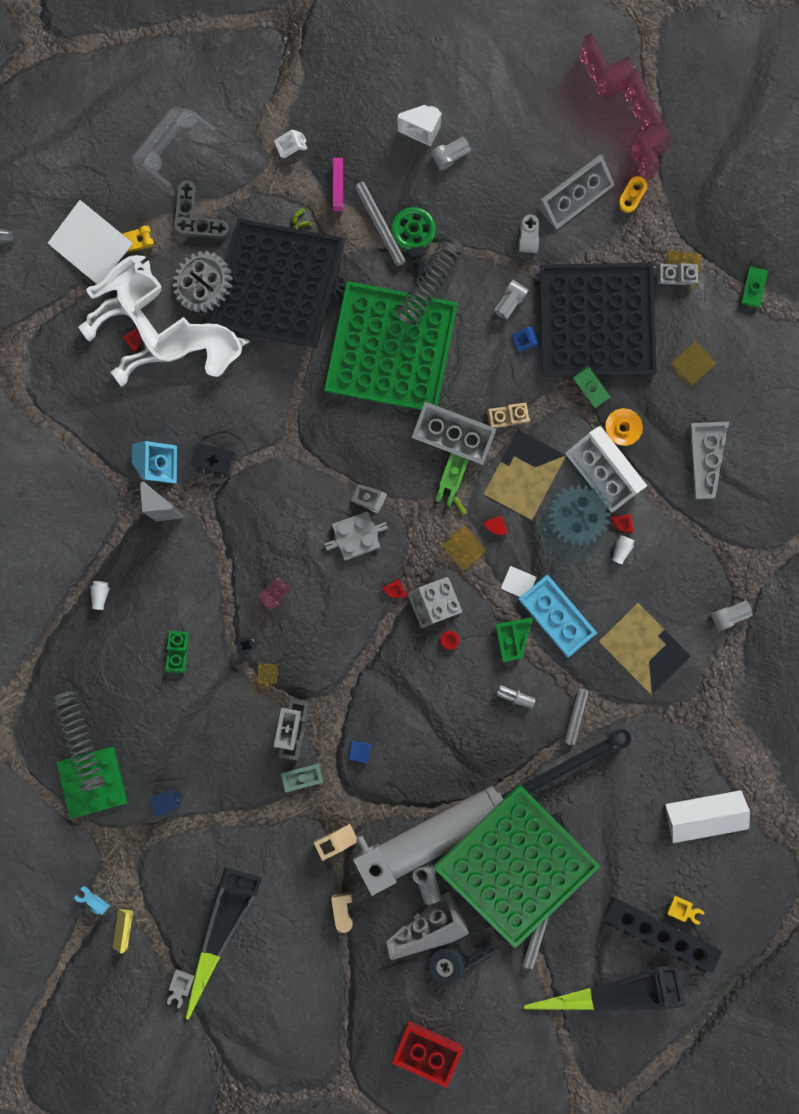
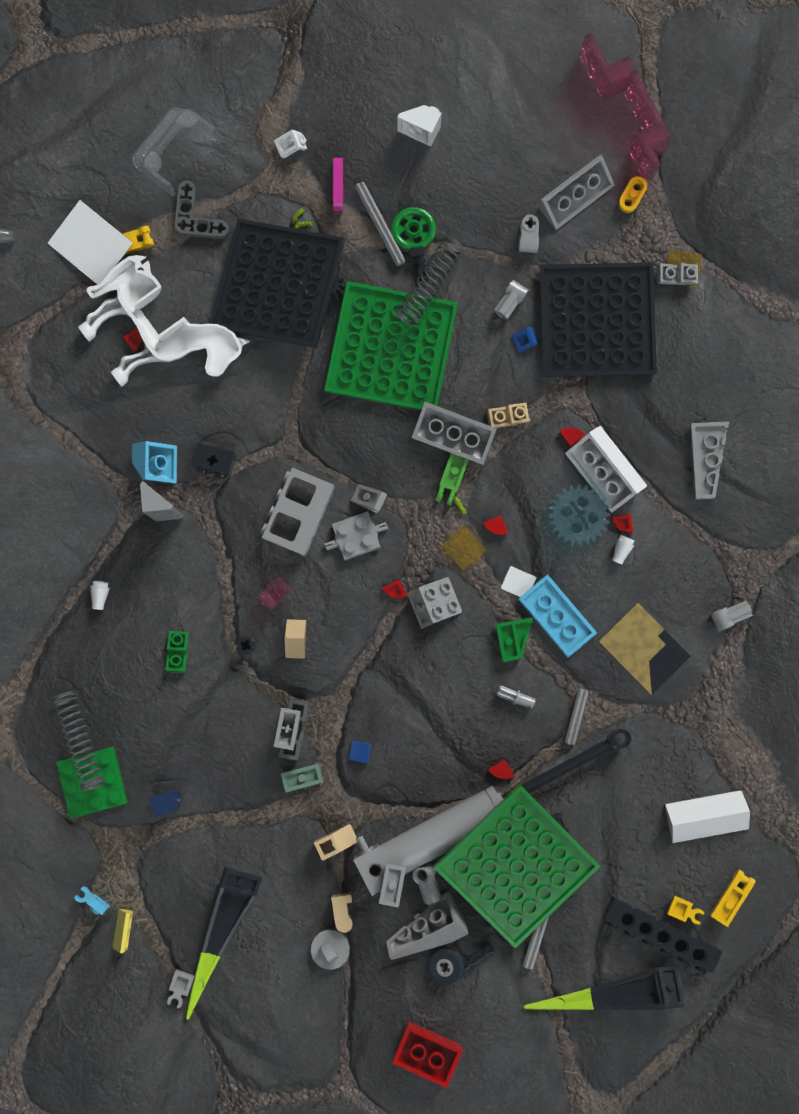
(214, 267): light grey gear -> none
(268, 673): clear yellow tile -> none
(295, 638): none -> tan slope
(308, 515): none -> light grey window
(330, 949): none -> light grey tile
(392, 885): none -> light grey plate
(446, 155): light grey piece -> none
(449, 640): red tile -> none
(501, 770): none -> red tile
(524, 474): pearl gold sticker -> none
(572, 435): none -> red tile
(591, 387): green plate -> none
(630, 421): light orange dish -> none
(693, 363): clear yellow piece -> none
(732, 898): none -> yellow plate
(754, 287): green plate -> none

